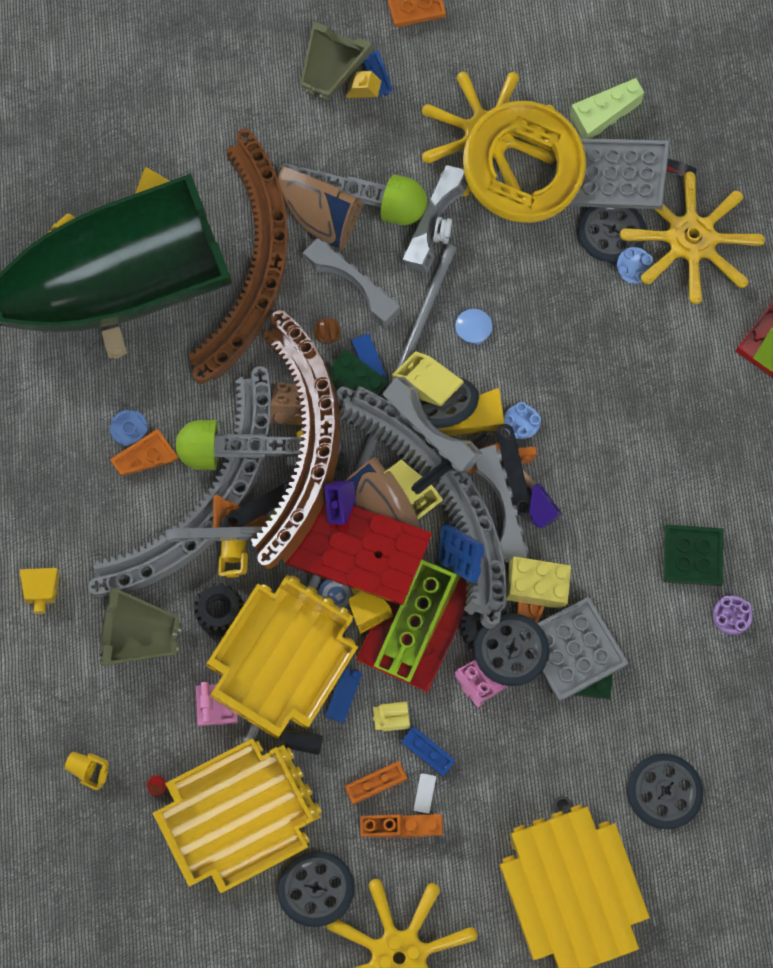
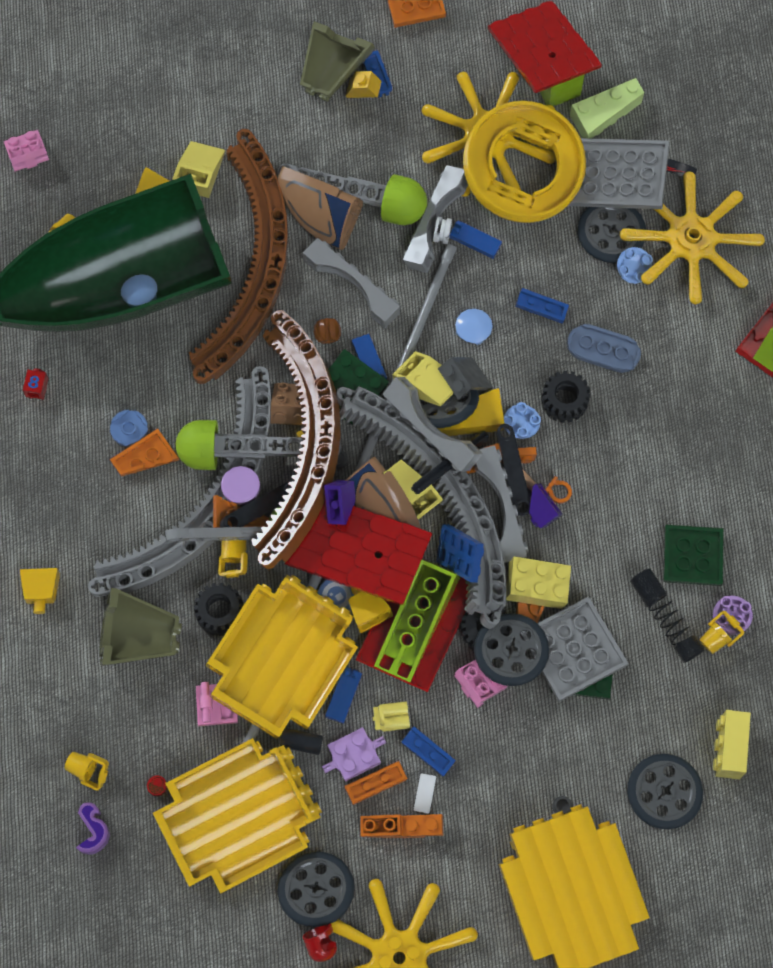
(26, 150): none -> bright pink plate
(35, 384): none -> red brick
(97, 827): none -> medium lavender animal
(114, 342): tan brick -> none
(139, 290): none -> light blue dish
(203, 164): none -> light yellow slope
(240, 485): none -> lavender tile
(318, 943): none -> red helmet
(353, 754): none -> lavender plate
(464, 375): none -> dark grey panel
(475, 239): none -> blue hinge
(542, 305): none -> blue hinge
(546, 51): none -> red piece
(557, 482): none -> orange piece
(562, 410): none -> black tyre
(604, 348): none -> sand blue tile
(652, 592): none -> black piece
(716, 637): none -> yellow piece
(732, 744): none -> light yellow brick

